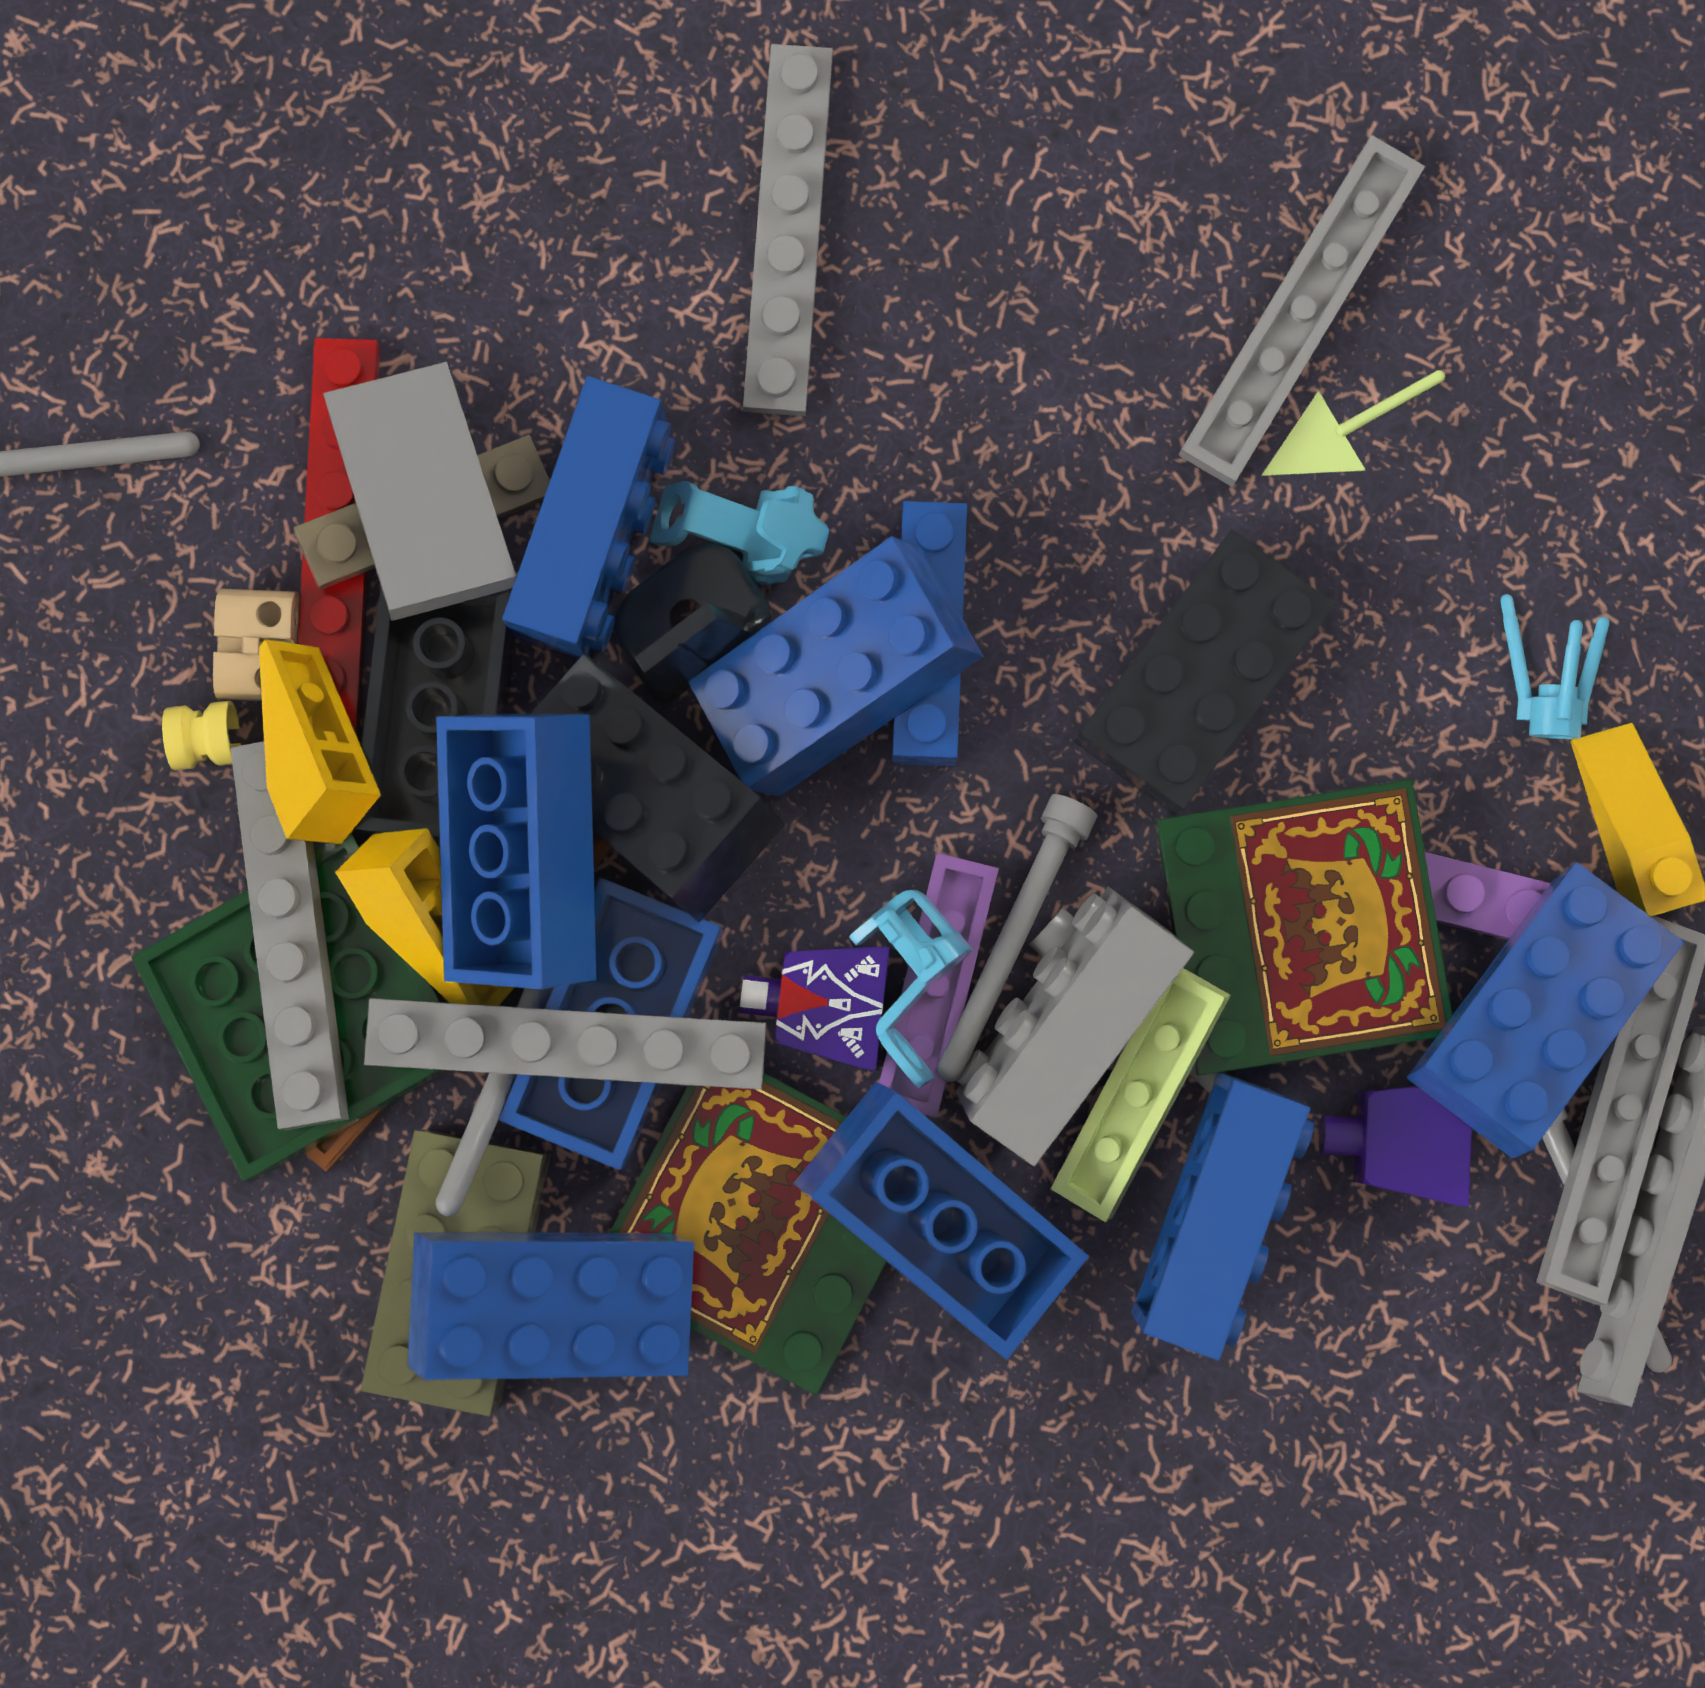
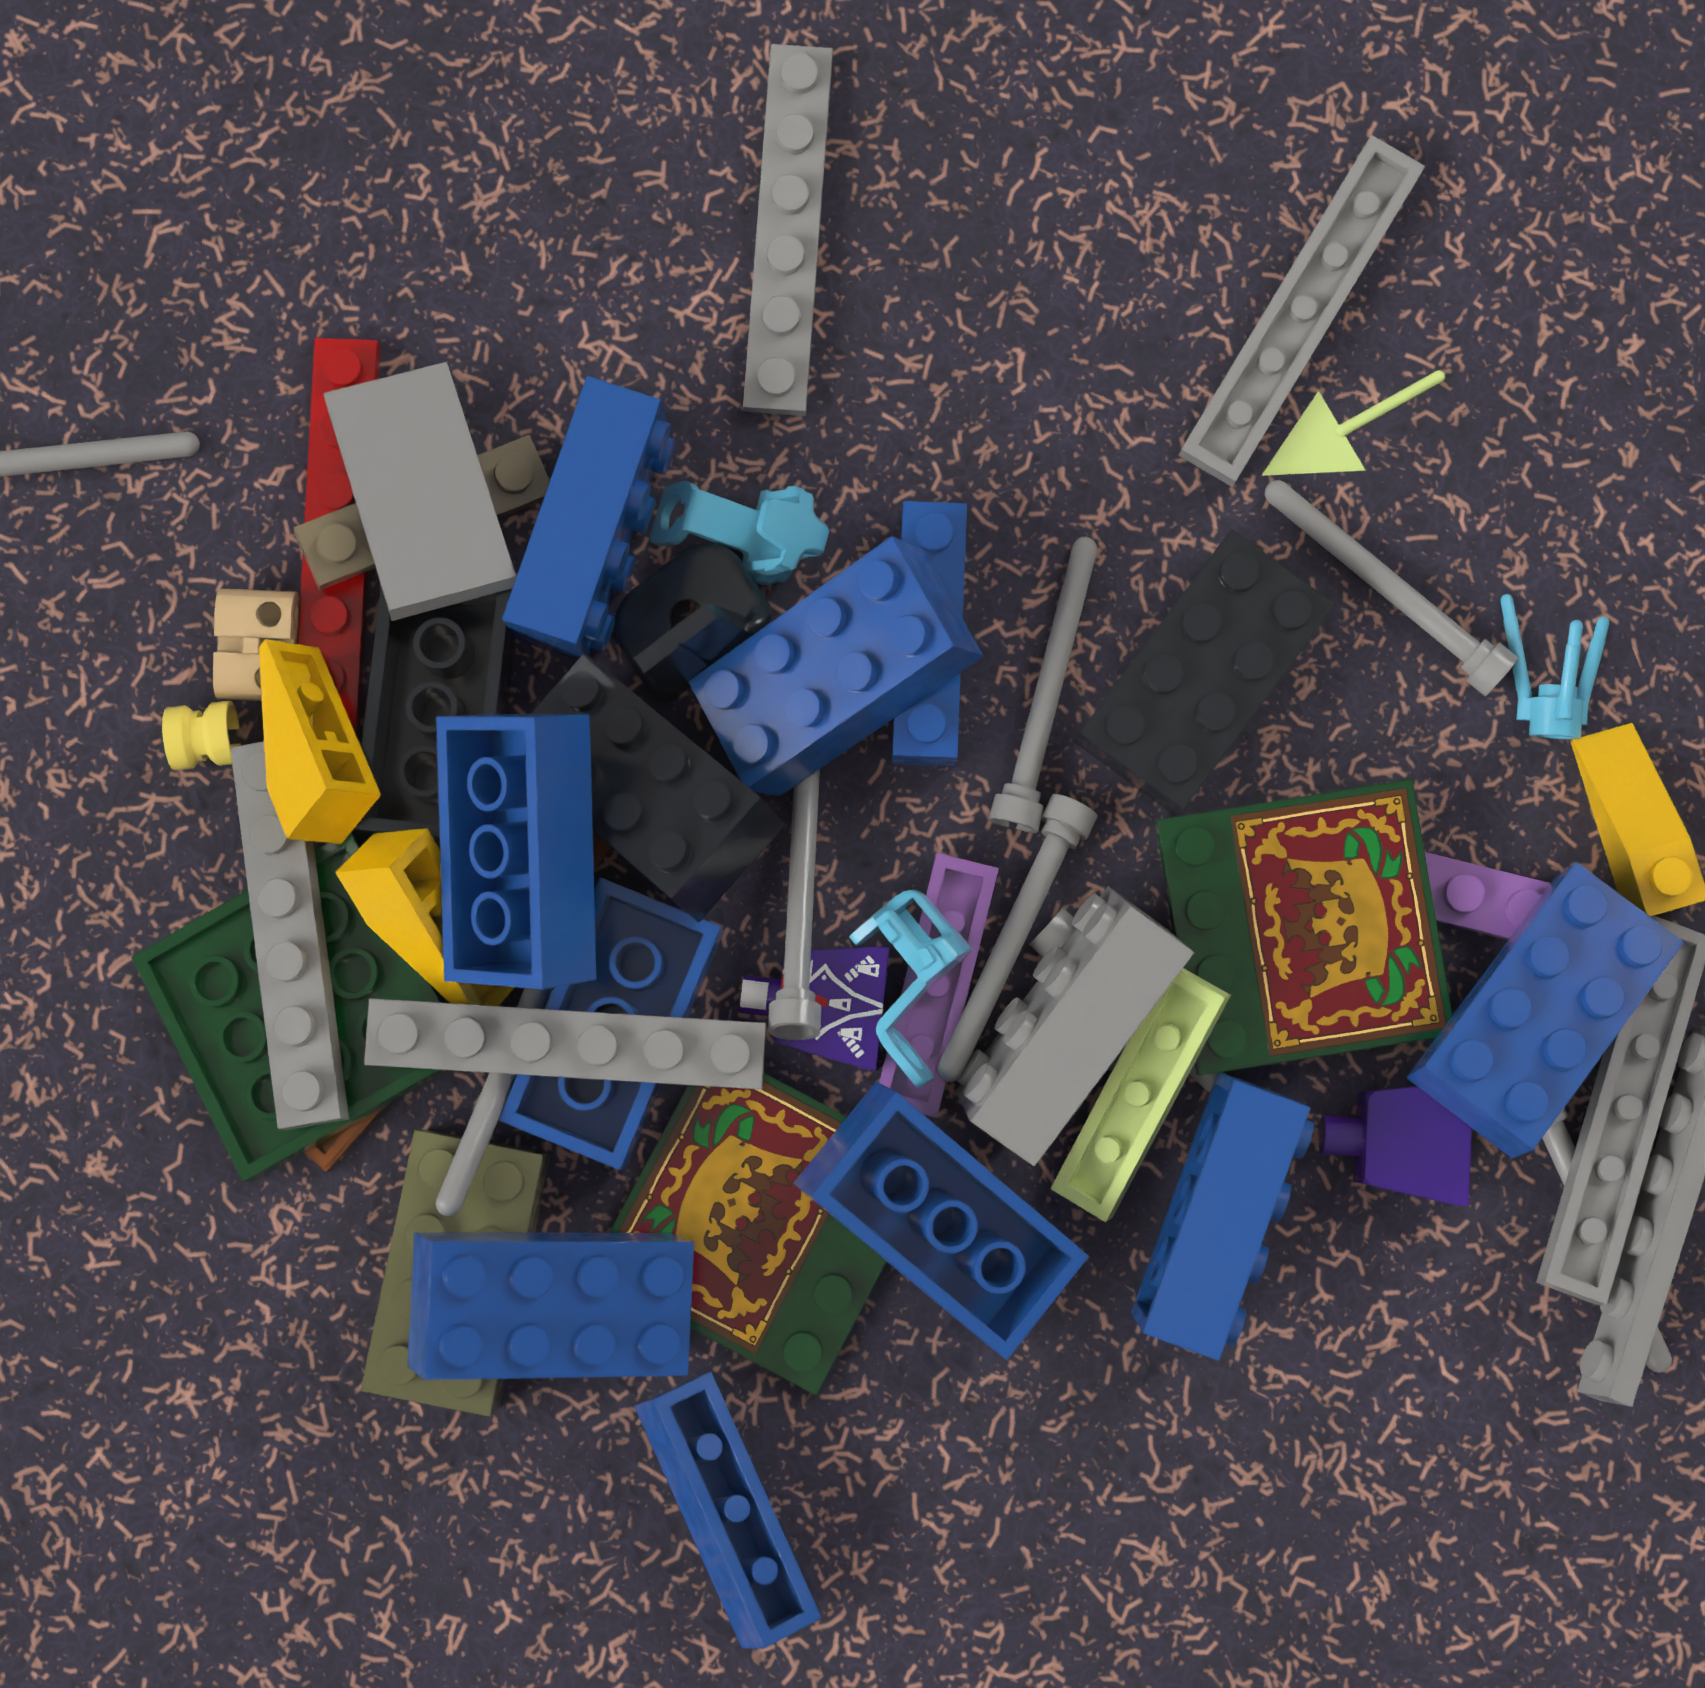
(727, 1512): none -> blue brick
(794, 1011): none -> light grey piece
(1020, 799): none -> light grey piece
(1482, 661): none -> light grey piece

